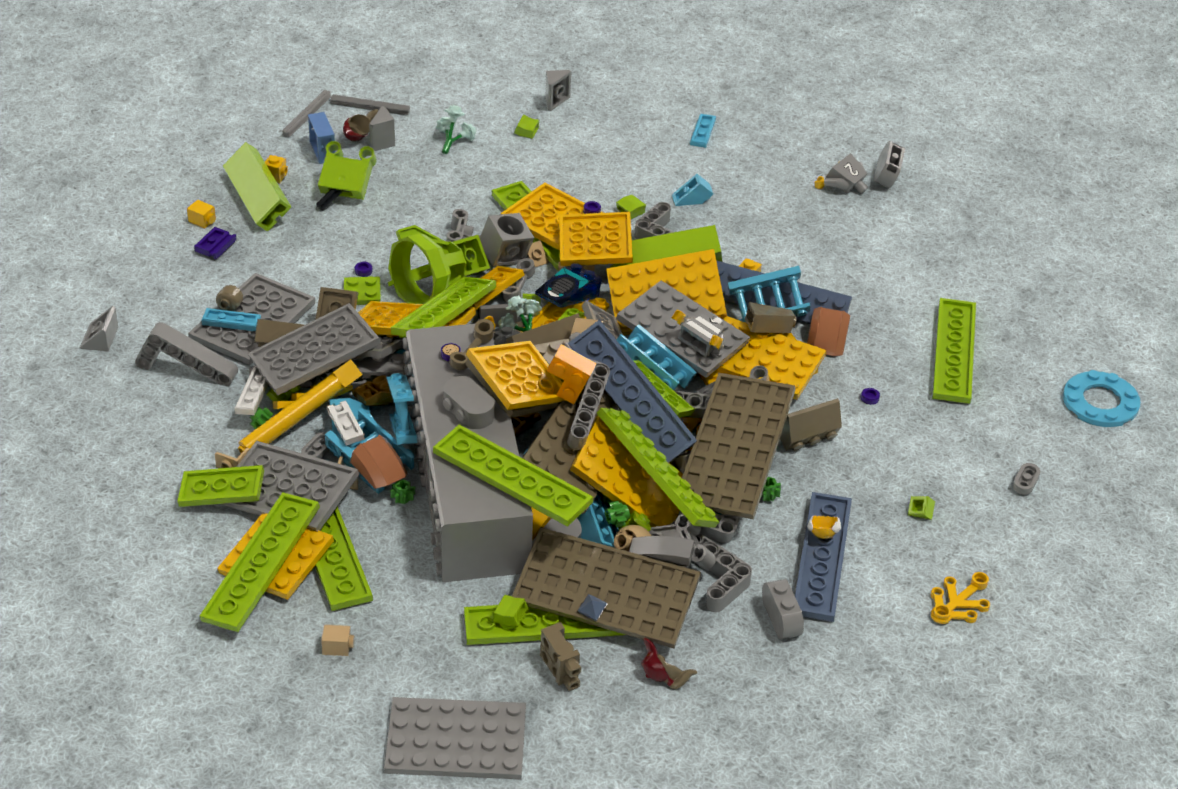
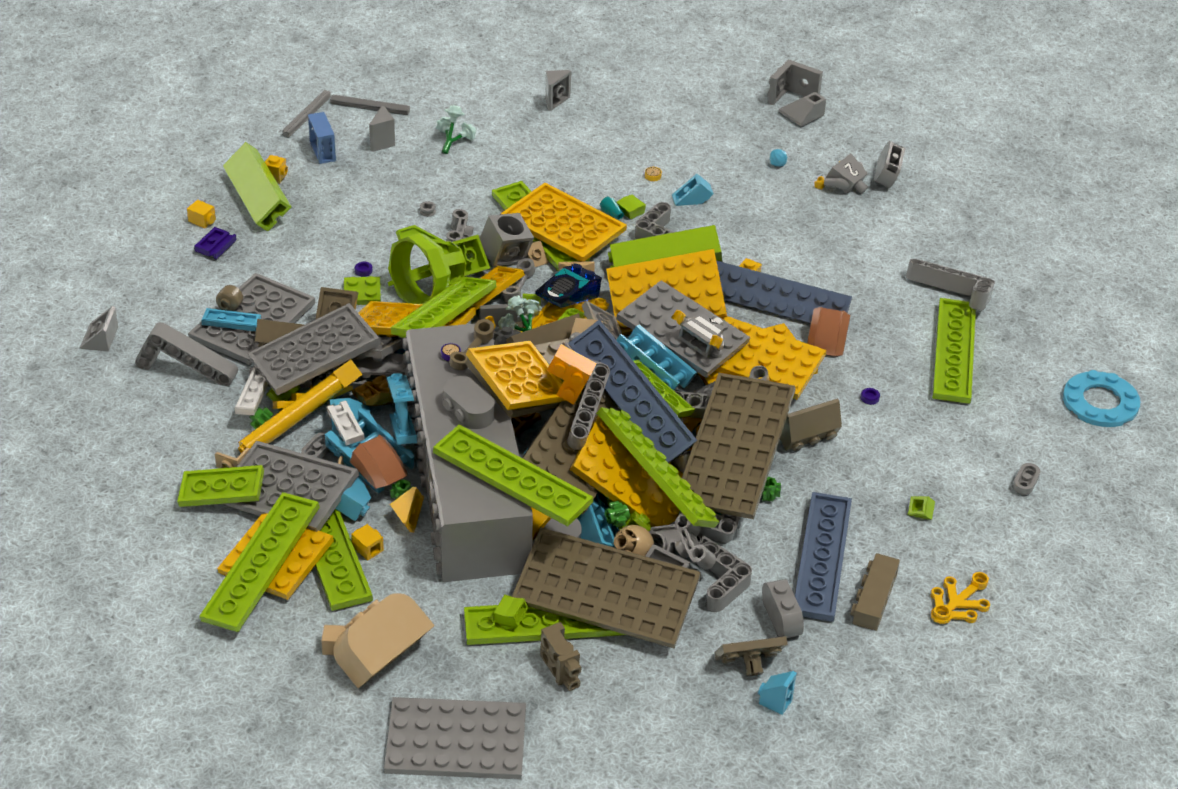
(344, 175): lime piece -> none
(355, 500): none -> medium azure slope
(357, 126): dark tan hair -> none
(367, 542): none -> yellow brick
(379, 636): none -> tan brick
(408, 507): none -> yellow slope
(427, 209): none -> light grey bush
(527, 127): lime piece -> none
(592, 207): dark purple tile -> none
(592, 607): sand blue slope -> none
(595, 238): yellow plate -> none
(611, 208): none -> teal cone
(653, 173): none -> tile
(661, 671): hair -> none
(664, 548): light grey slope -> none
(703, 130): medium azure tile -> none
(751, 652): none -> dark tan plate
(769, 319): dark tan slope -> none
(773, 280): medium azure fence -> none
(778, 157): none -> medium azure piece
(778, 692): none -> medium azure slope
(790, 78): none -> light grey bracket
(805, 109): none -> light grey slope
(823, 526): yellow hair -> none
(875, 591): none -> dark tan brick
(954, 280): none -> light grey beam

